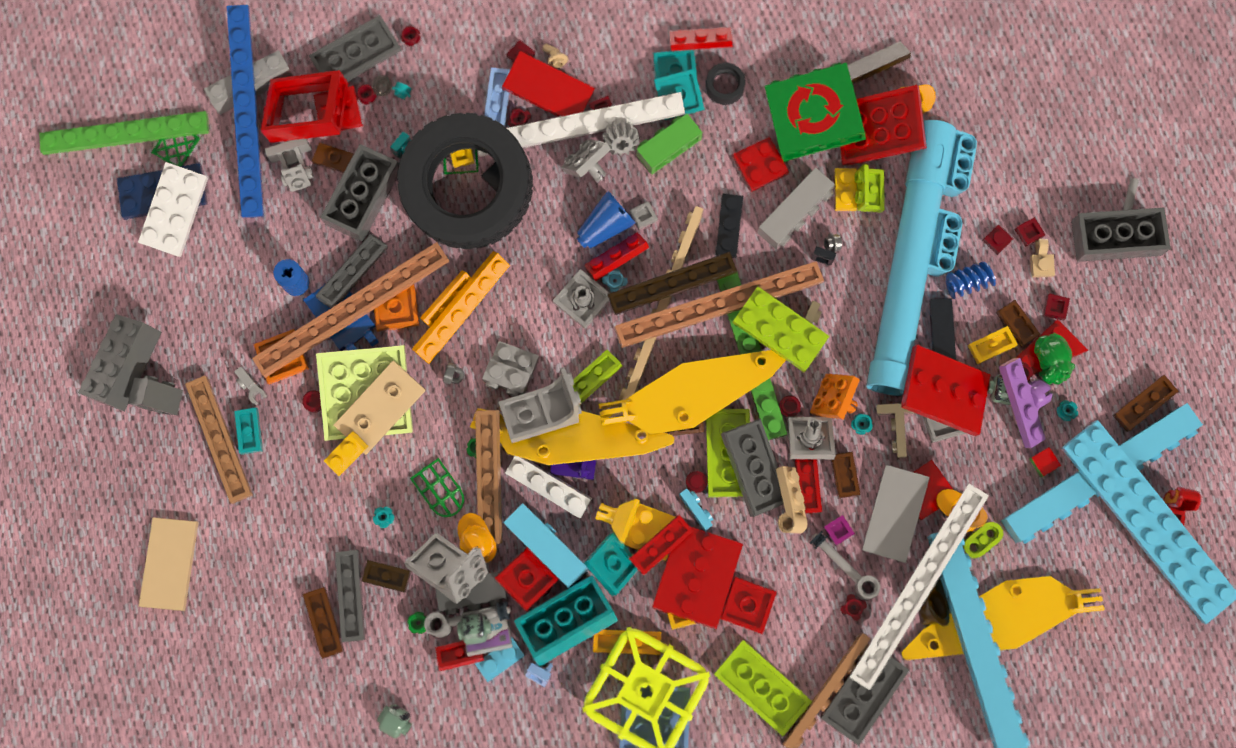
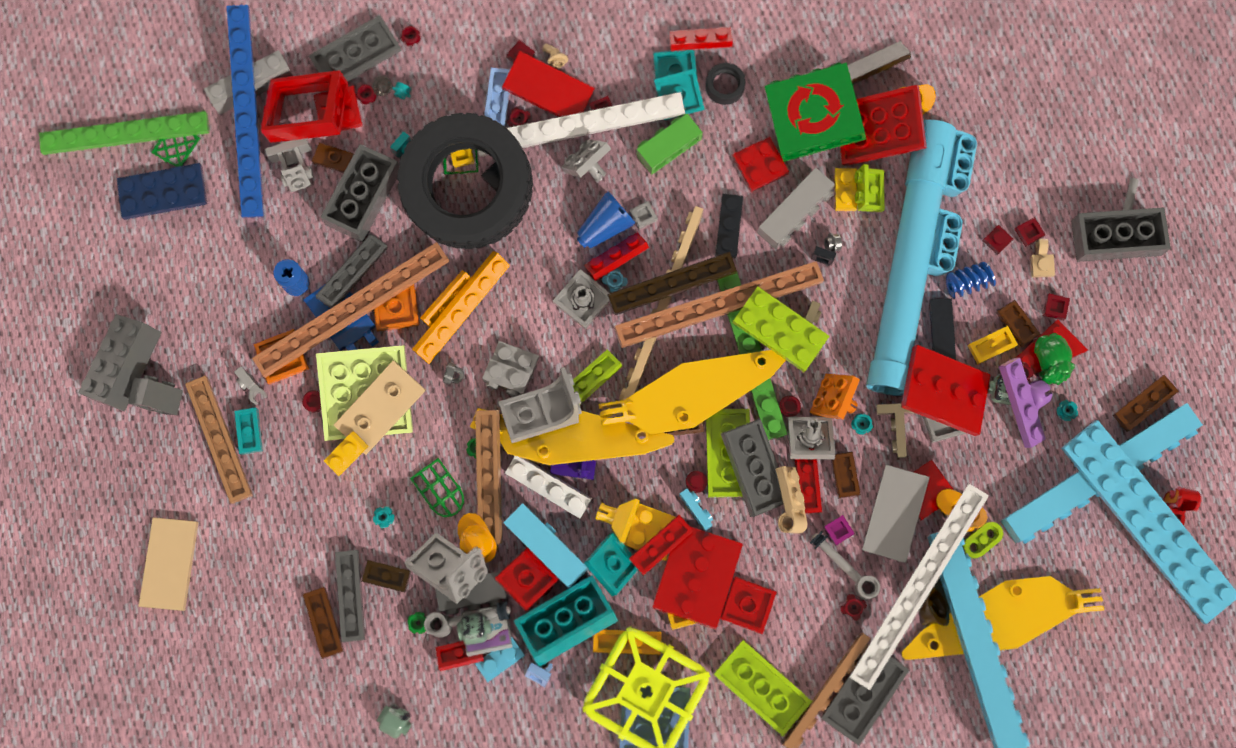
(173, 209): white plate -> none
(621, 138): light grey gear -> none
(1045, 462): red tile -> none

